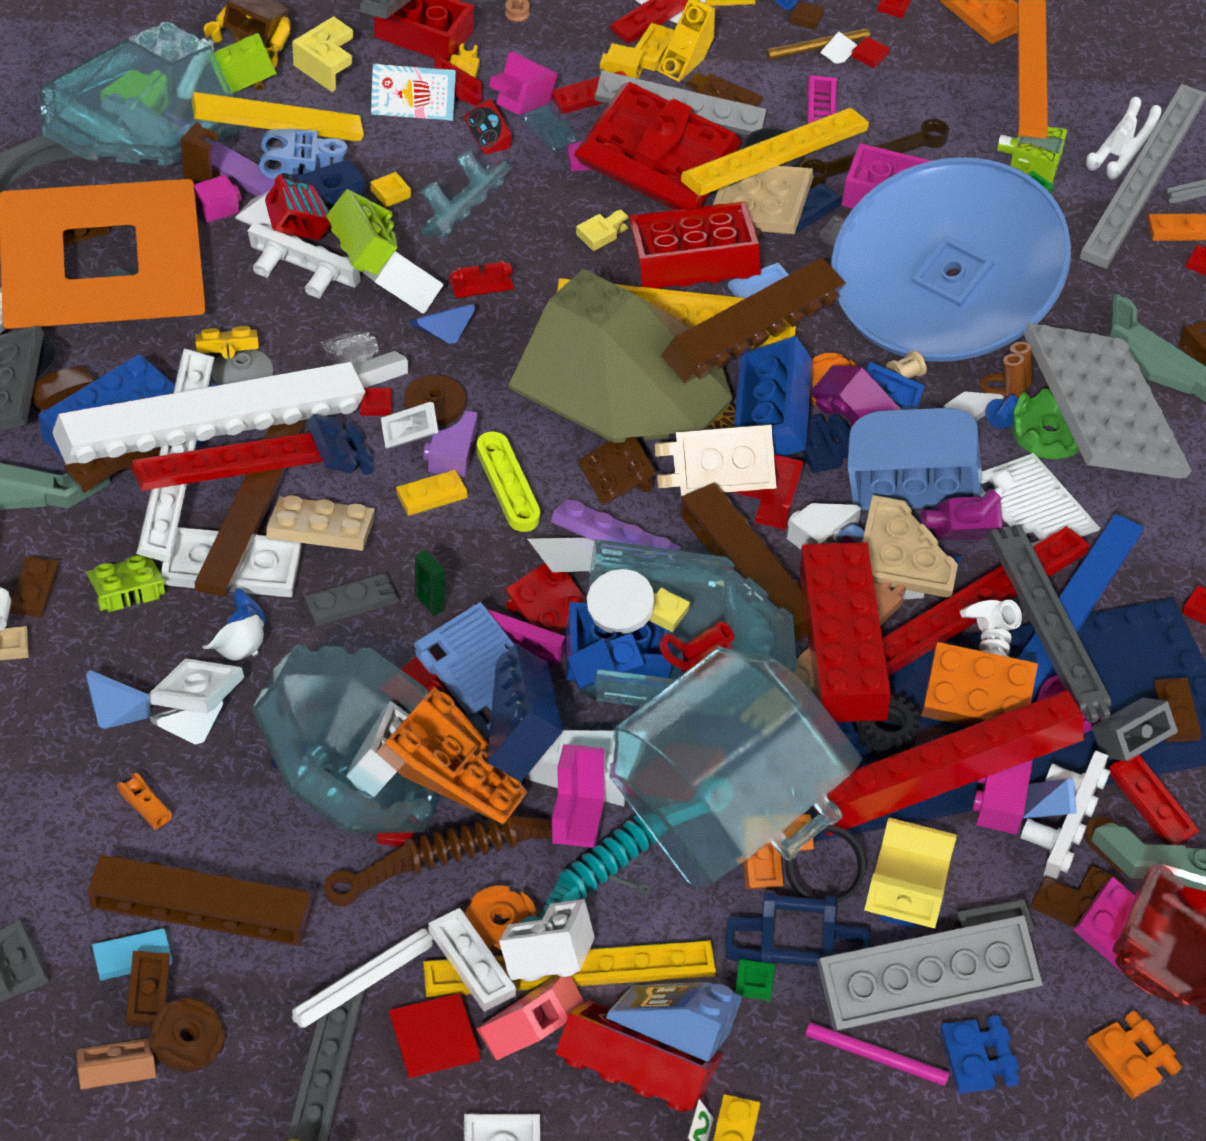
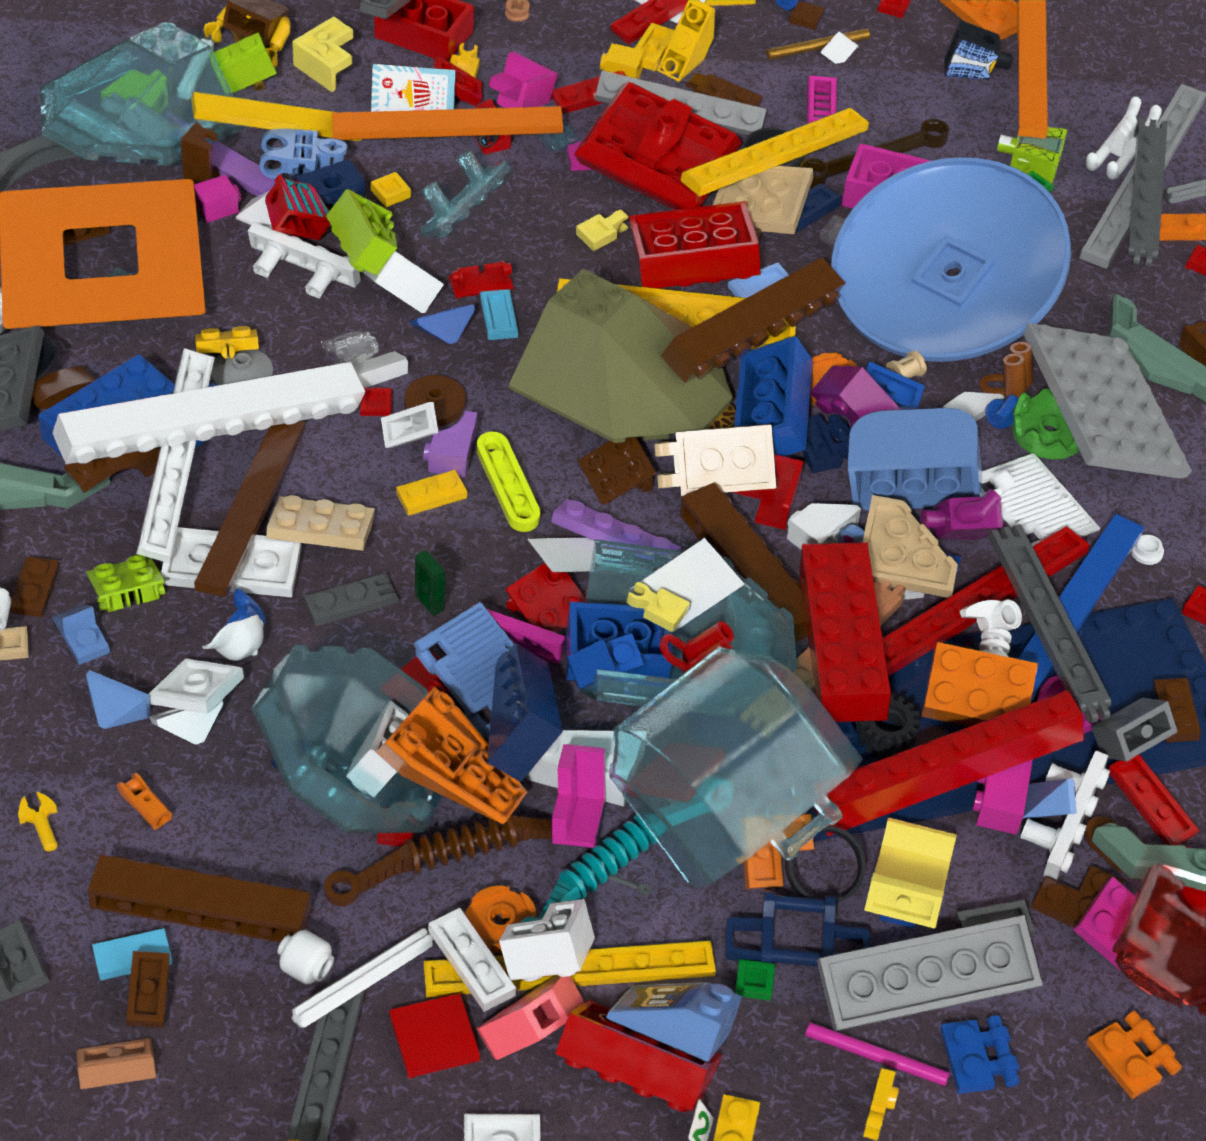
(40, 819): none -> yellow bar
(81, 633): none -> medium blue slope
(197, 1021): reddish brown plate -> none
(225, 461): red tile -> none
(305, 957): none -> white head
(336, 444): dark blue plate -> none
(447, 122): none -> orange tile
(499, 314): none -> medium azure tile
(621, 601): white tile -> none
(697, 577): none -> white sticker
(870, 52): red tile -> none
(884, 1097): none -> yellow plate
(974, 53): none -> torso
(1147, 191): none -> dark grey hinge
(1148, 550): none -> white plate

